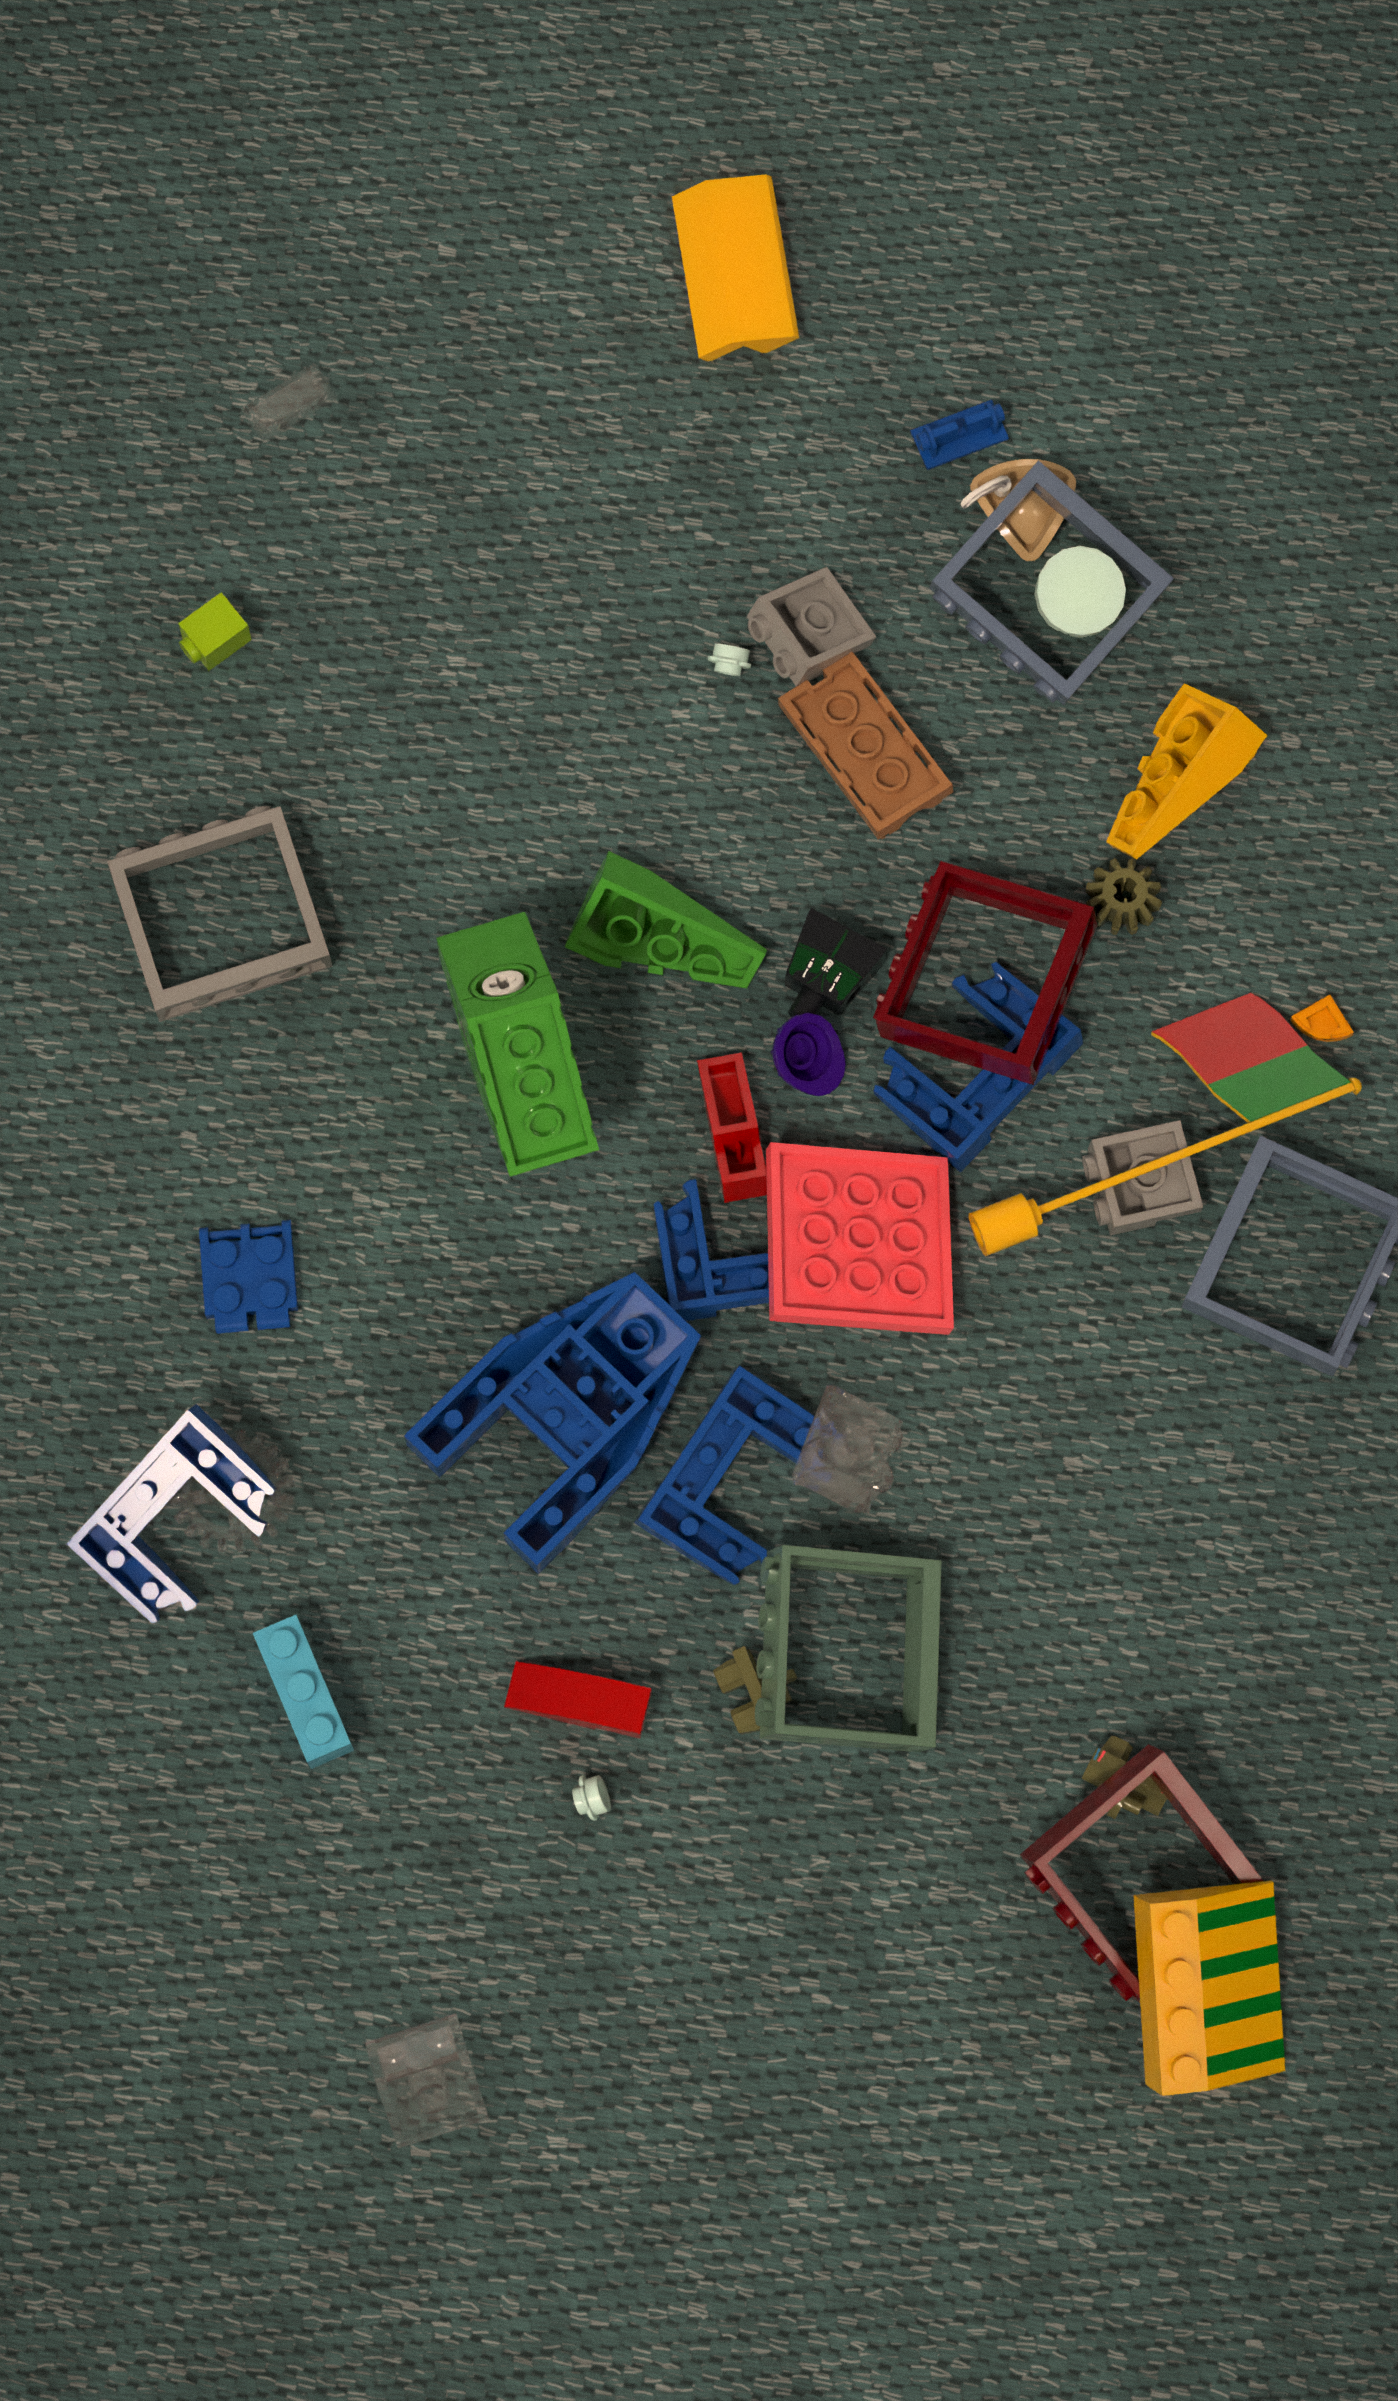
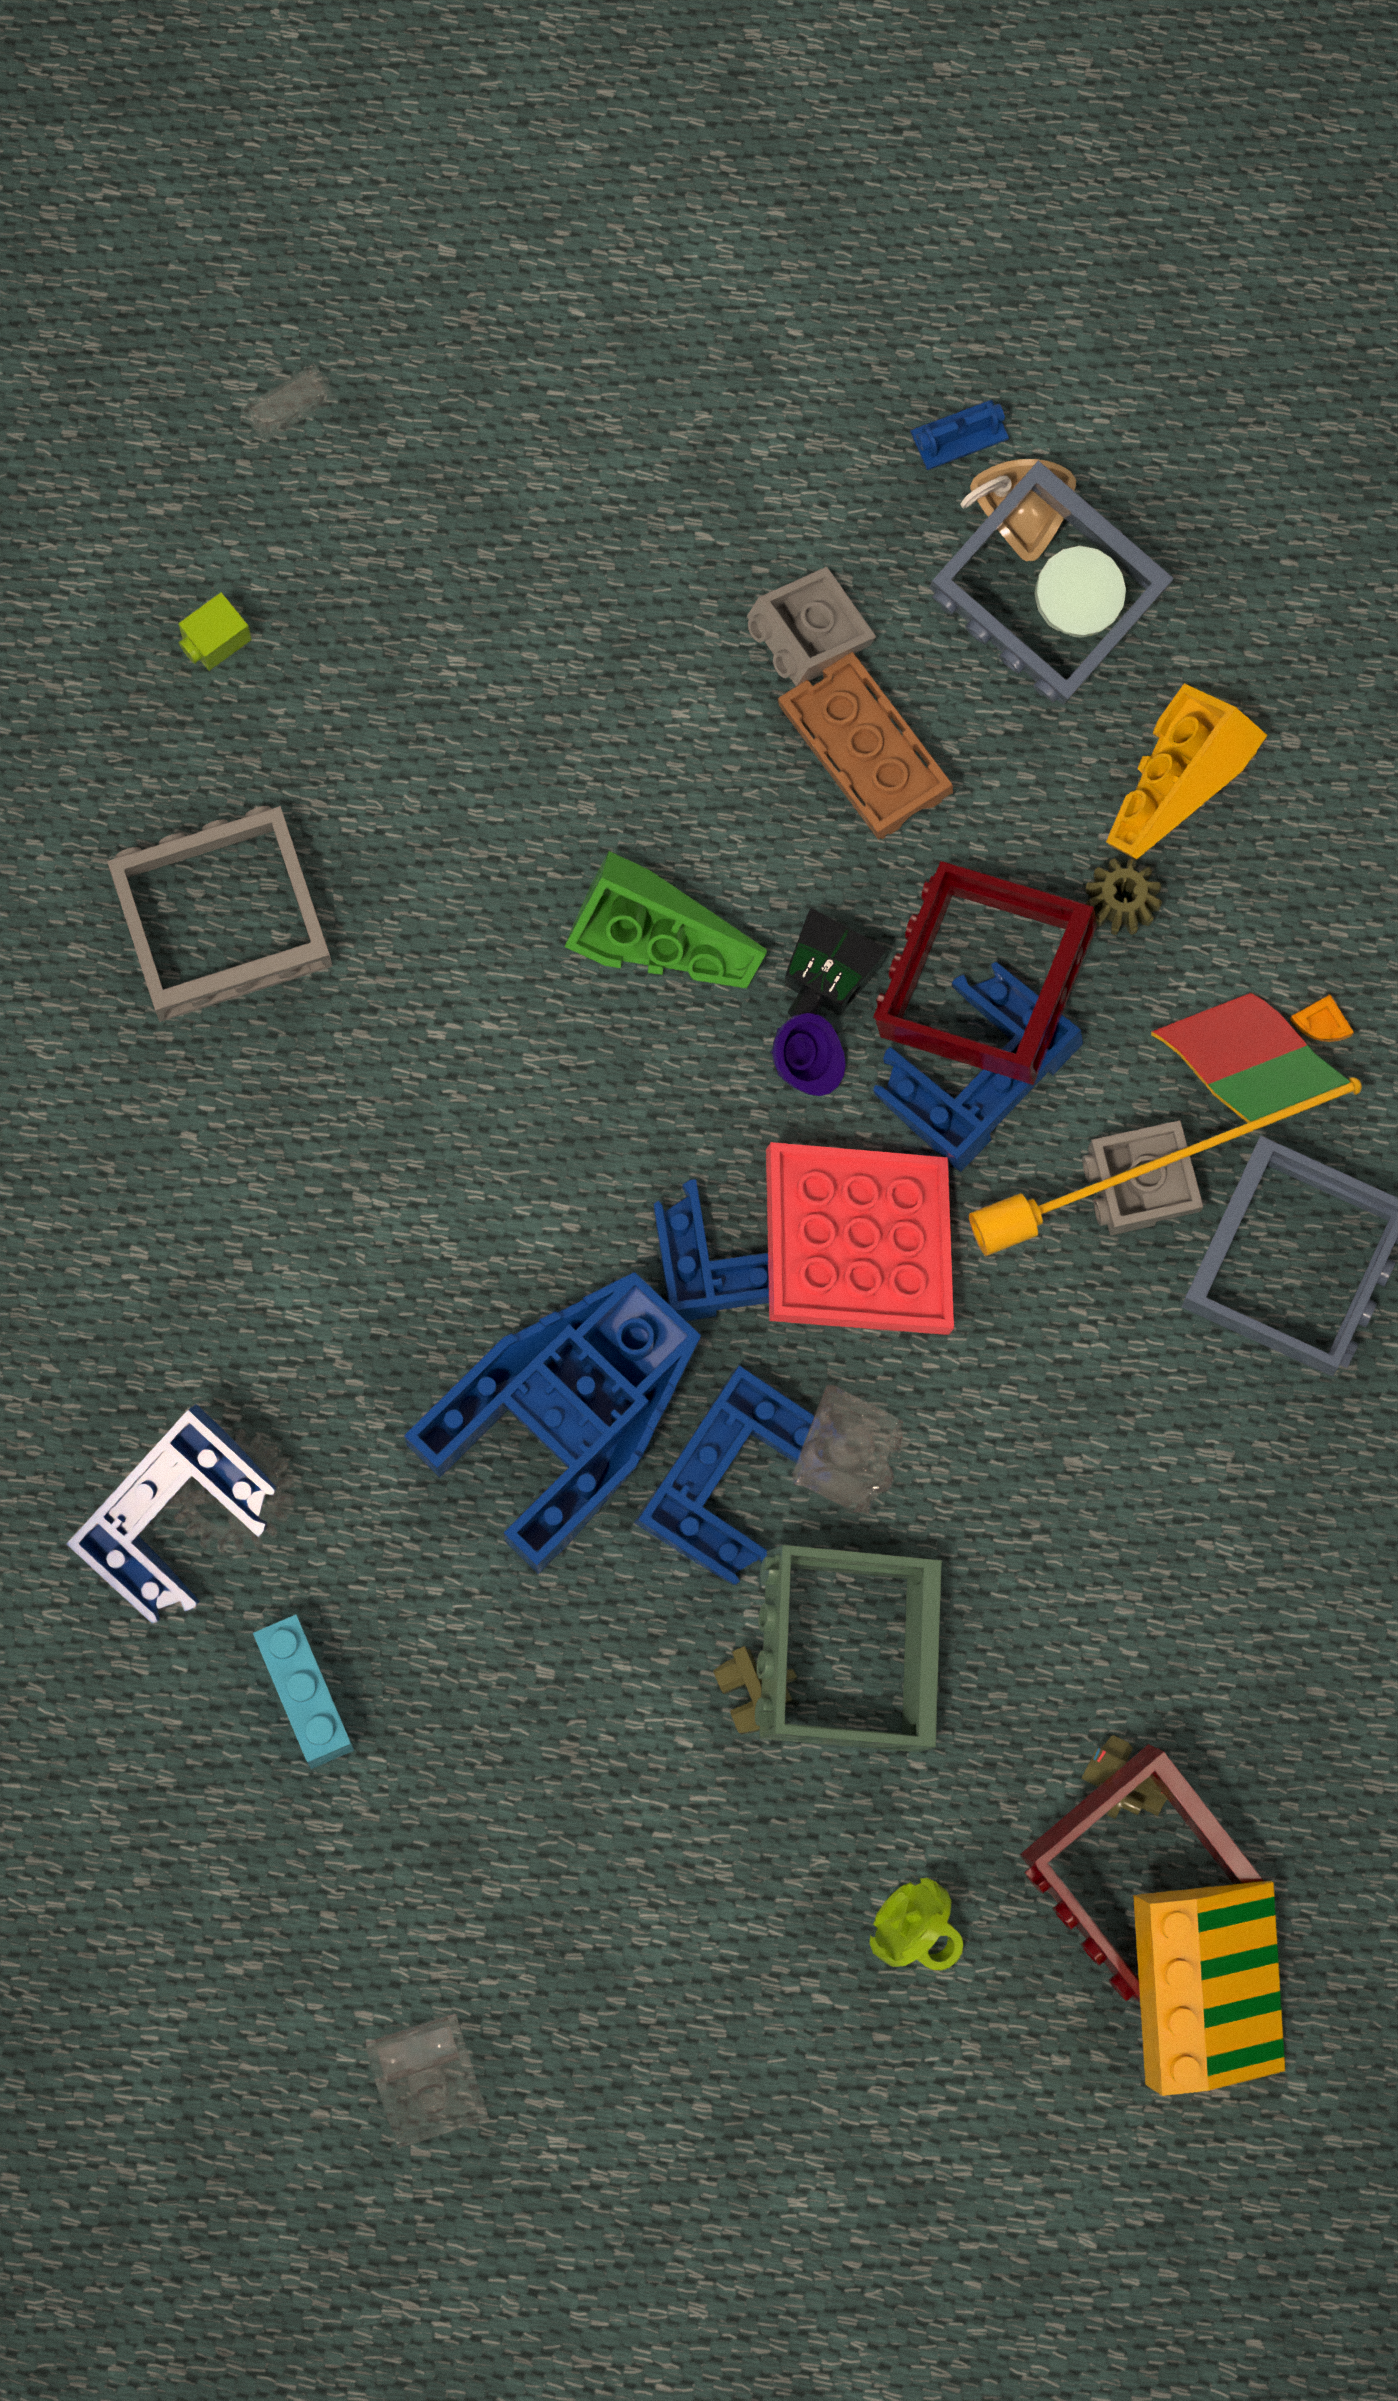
(248, 1277): blue plate -> none
(517, 1043): bright green piece -> none
(579, 1698): red slope -> none
(591, 1797): light aqua plate -> none
(729, 659): light aqua plate -> none
(733, 1127): red slope -> none
(735, 266): yellow slope -> none
(912, 1924): none -> lime tile

